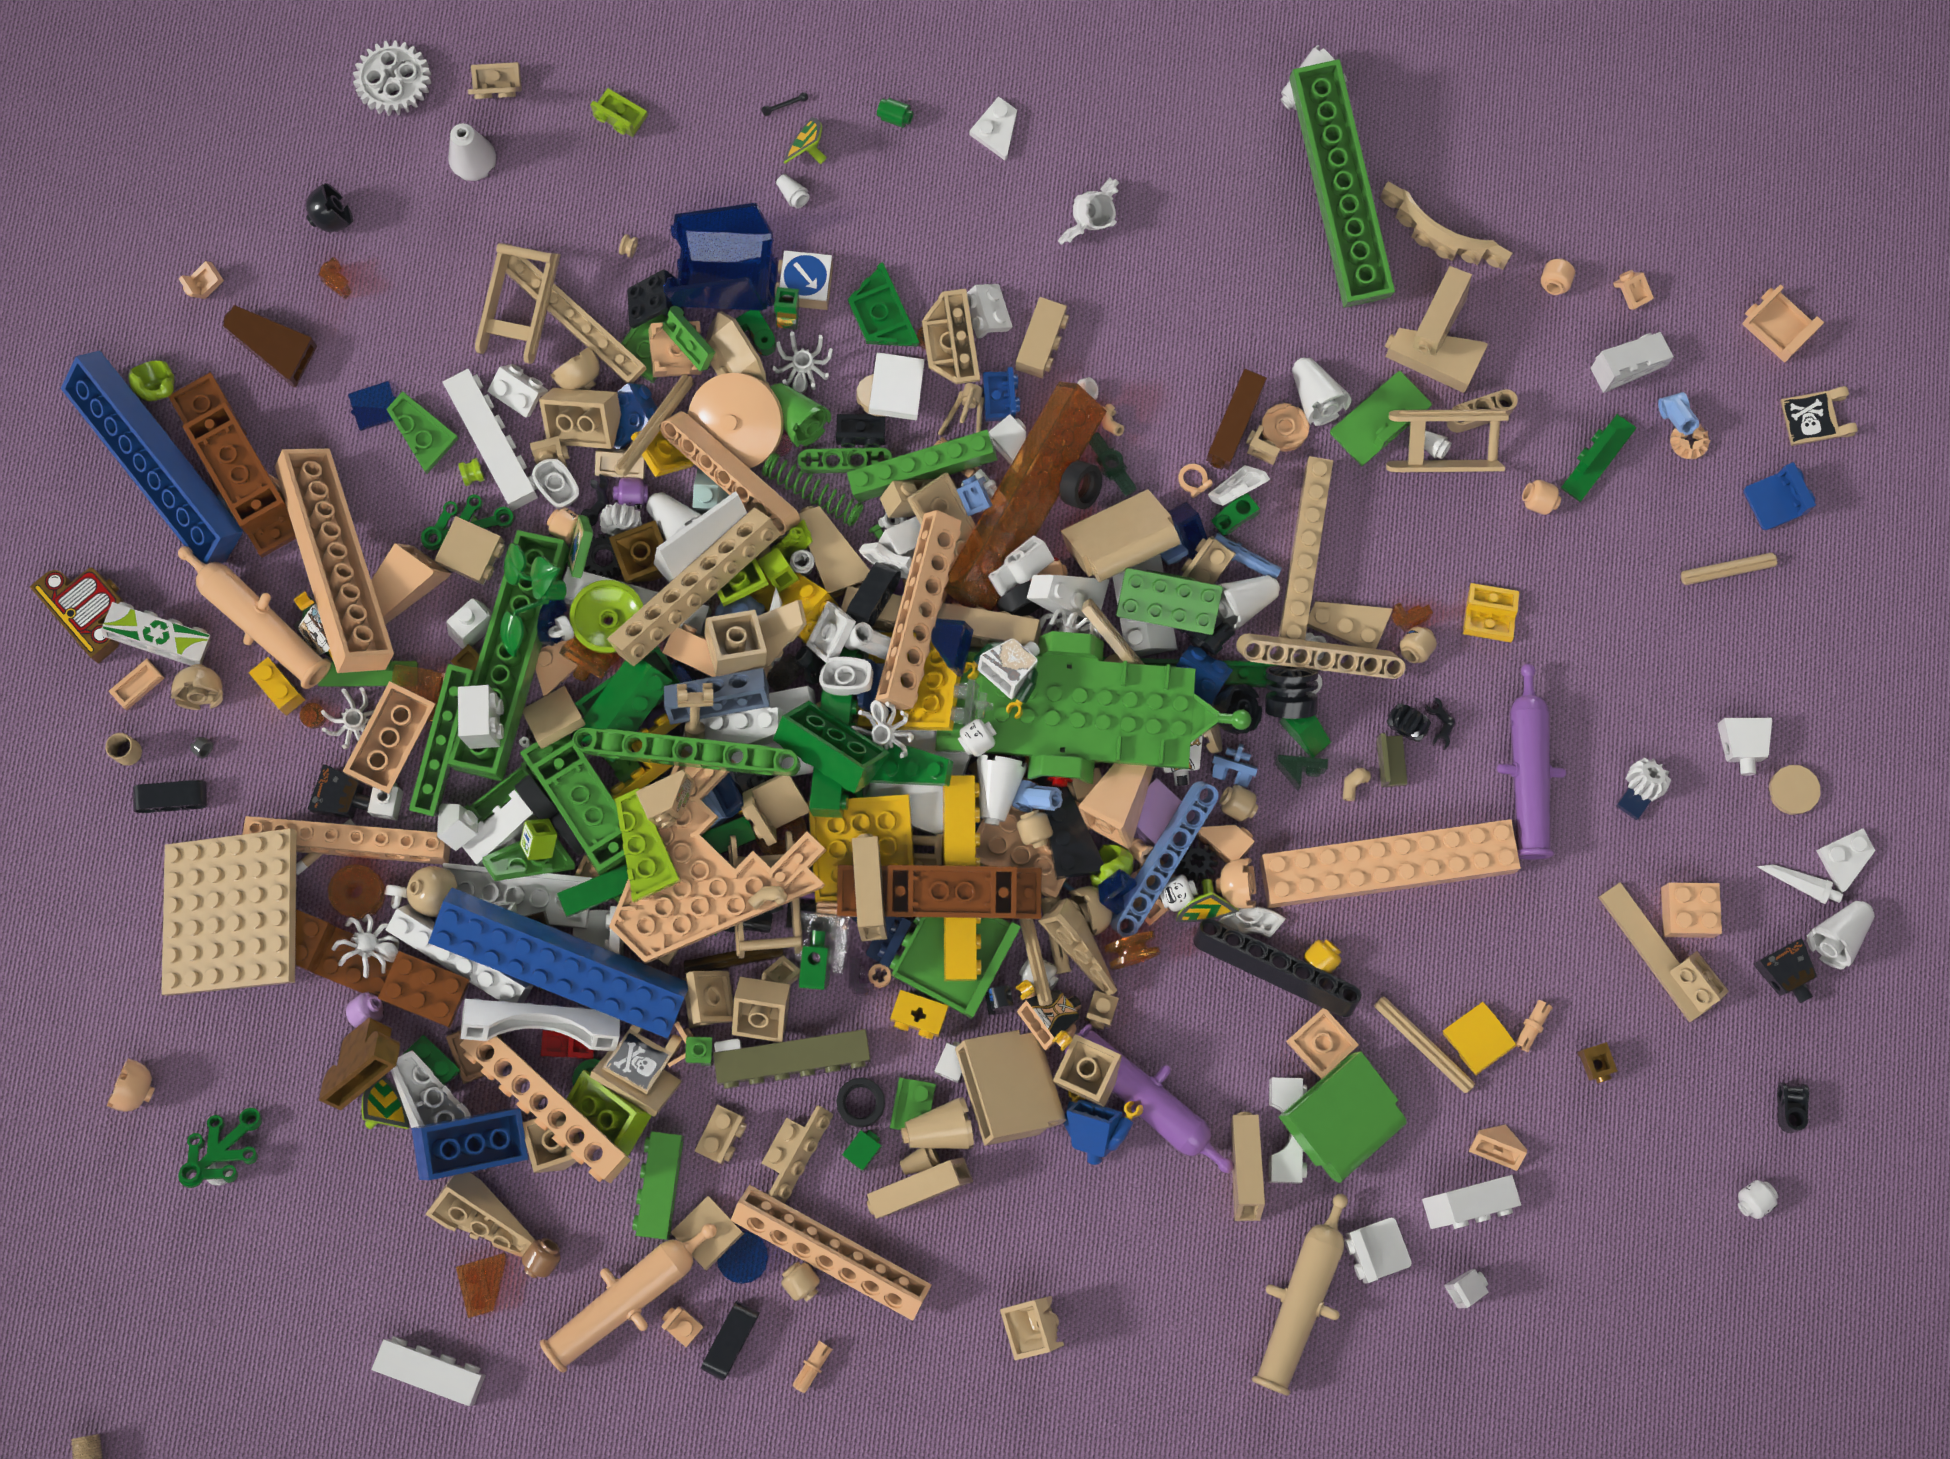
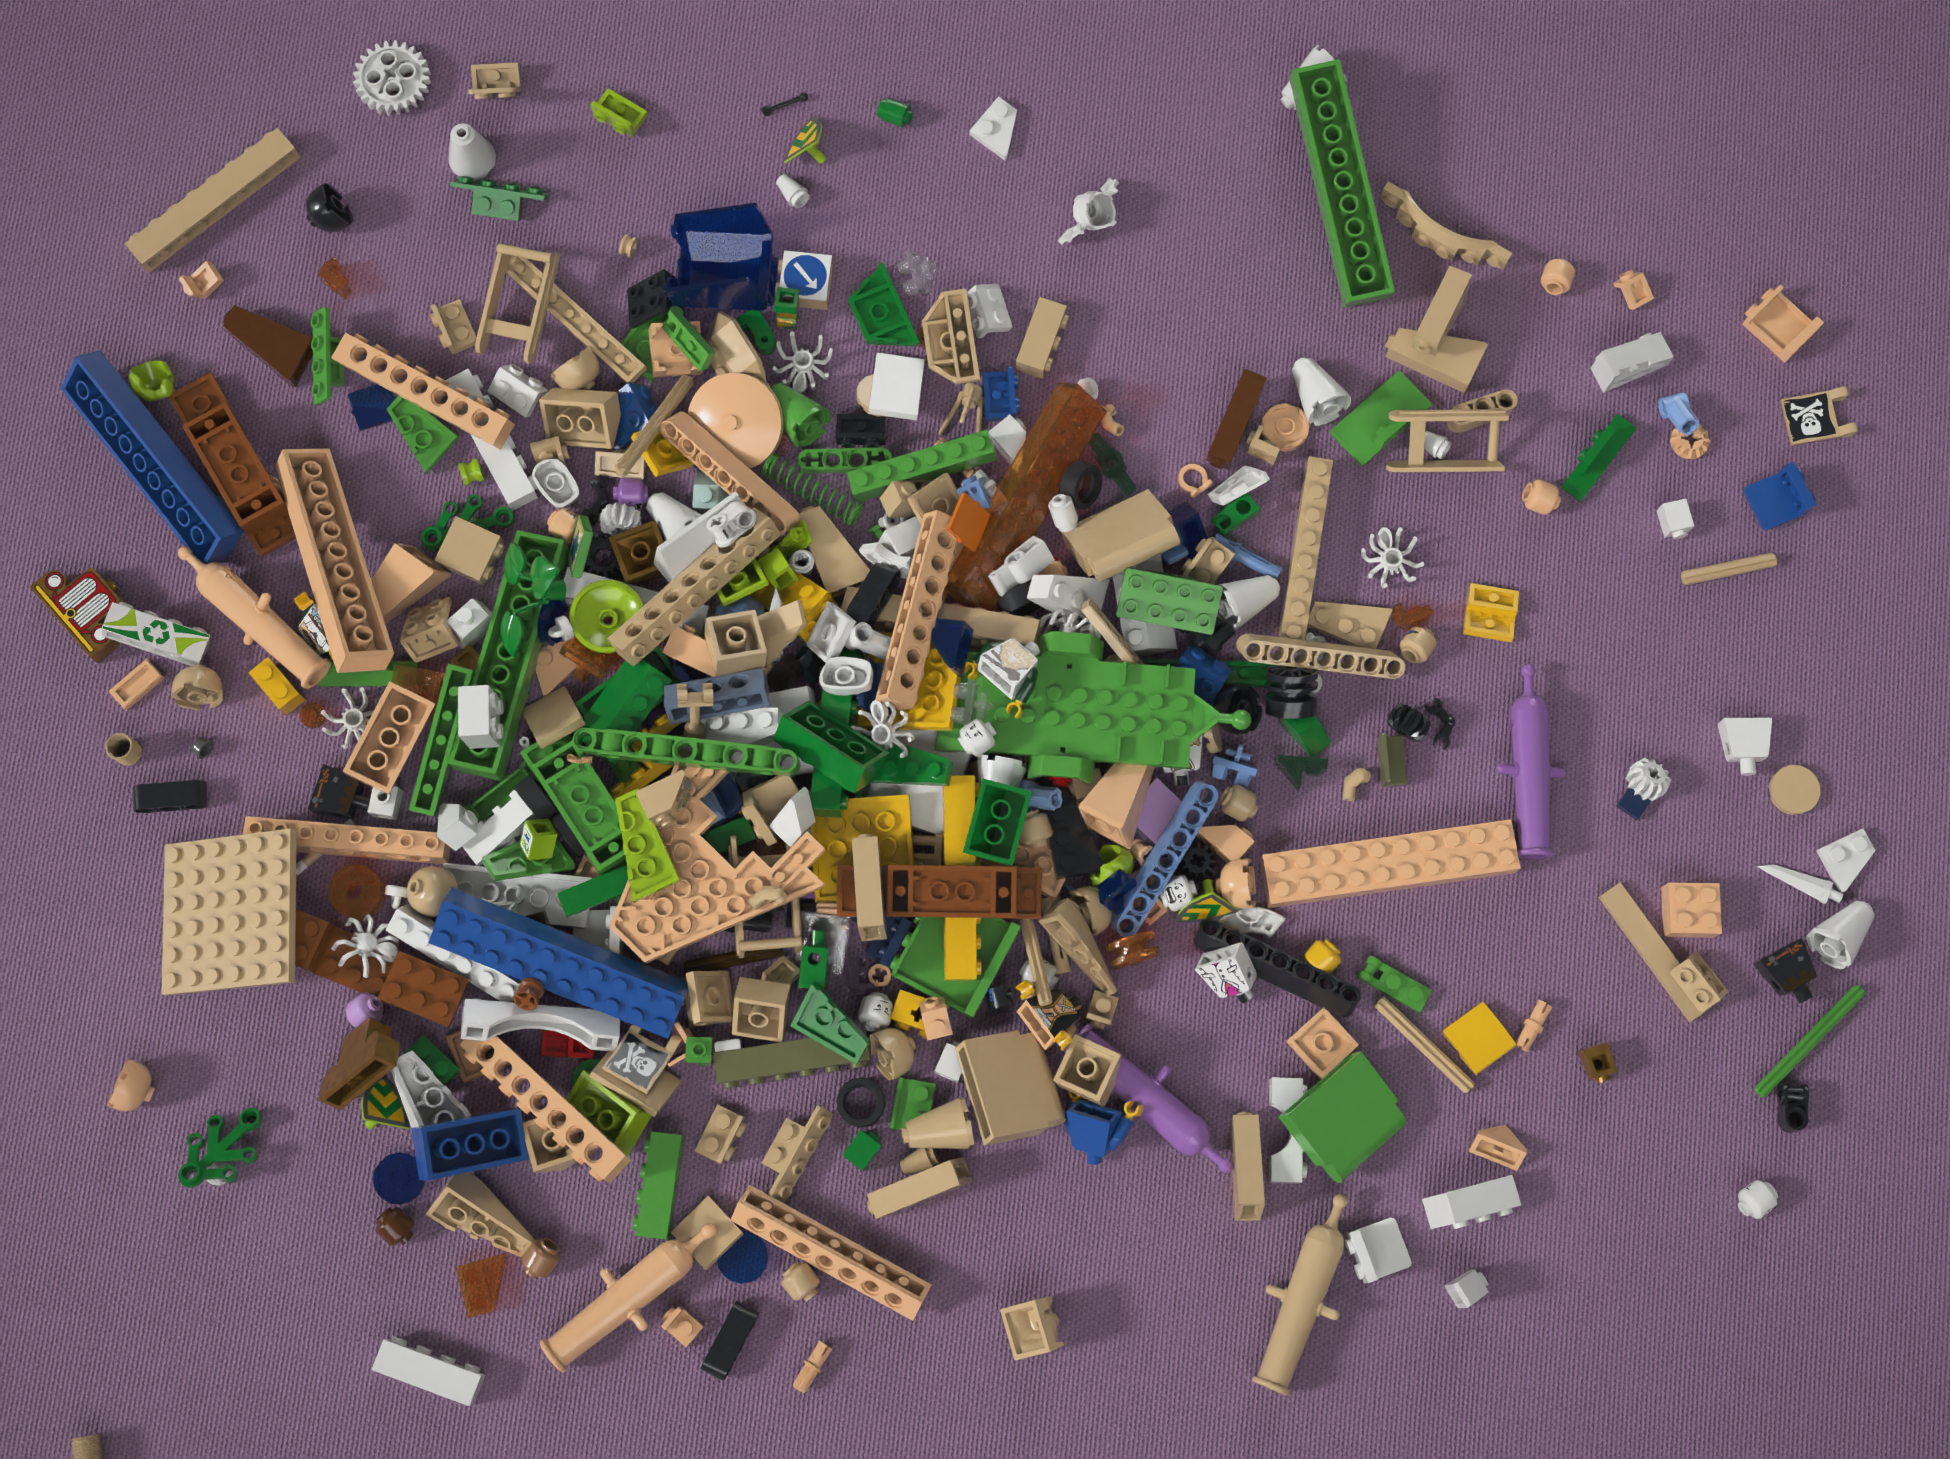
(212, 200): none -> tan brick
(325, 369): none -> bright green bracket
(349, 355): none -> light nougat brick
(394, 1226): none -> reddish brown head
(398, 1179): none -> clear blue tile
(427, 631): none -> tan bracket
(455, 326): none -> tan bracket
(498, 200): none -> green bracket
(528, 994): none -> dark orange wheel
(574, 758): none -> light nougat leg
(731, 522): none -> white piece
(794, 818): none -> white slope
(828, 1025): none -> green wing
(875, 1011): none -> white head
(893, 1051): none -> tan cylinder
(919, 271): none -> clear hips
(935, 1018): none -> light nougat bracket
(968, 522): none -> orange piece
(997, 822): none -> green slope
(1063, 512): none -> white brick
(1228, 971): none -> white torso
(1391, 558): none -> white animal
(1395, 984): none -> bright green plate
(1675, 519): none -> white brick
(1809, 1041): none -> bright green axle

